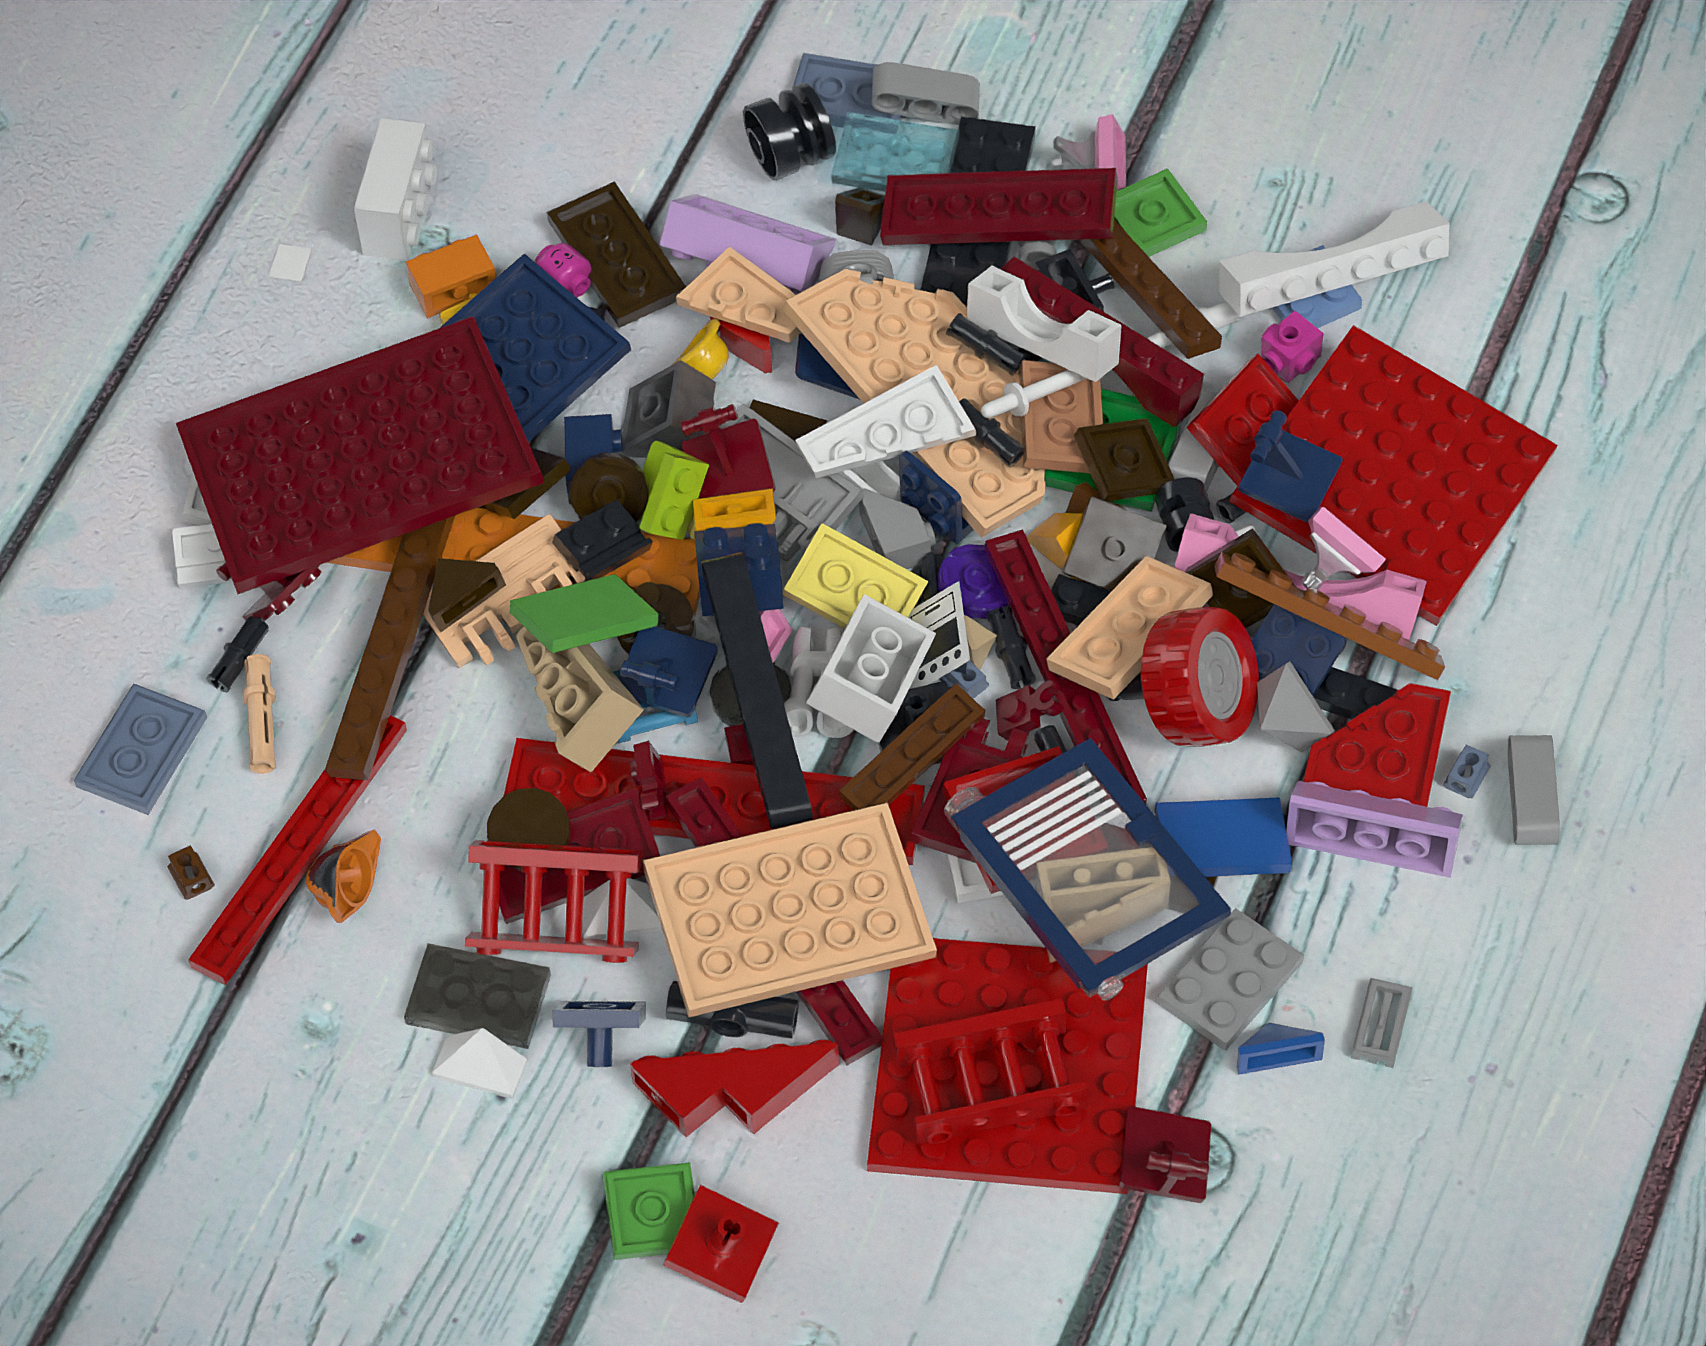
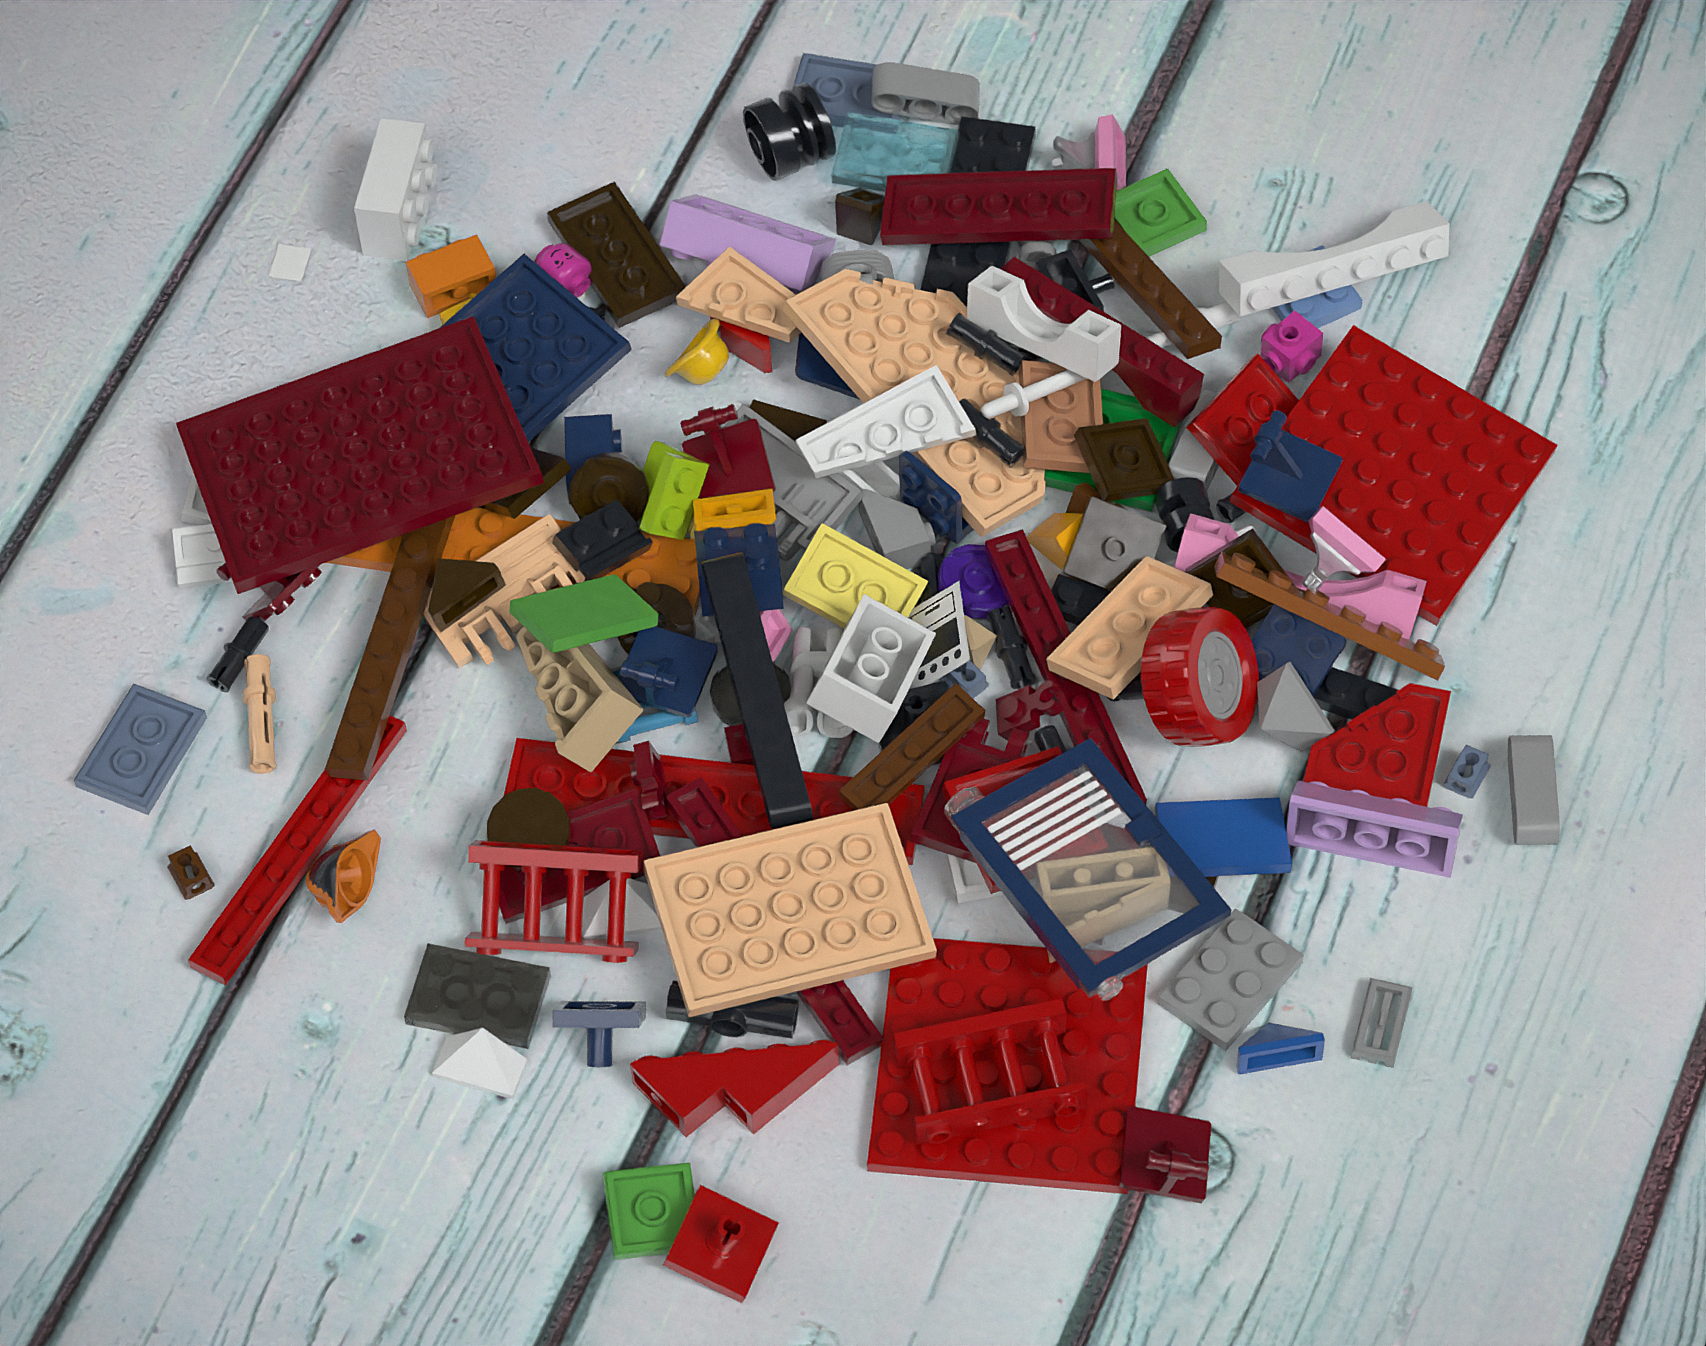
(661, 404): flat silver slope -> none

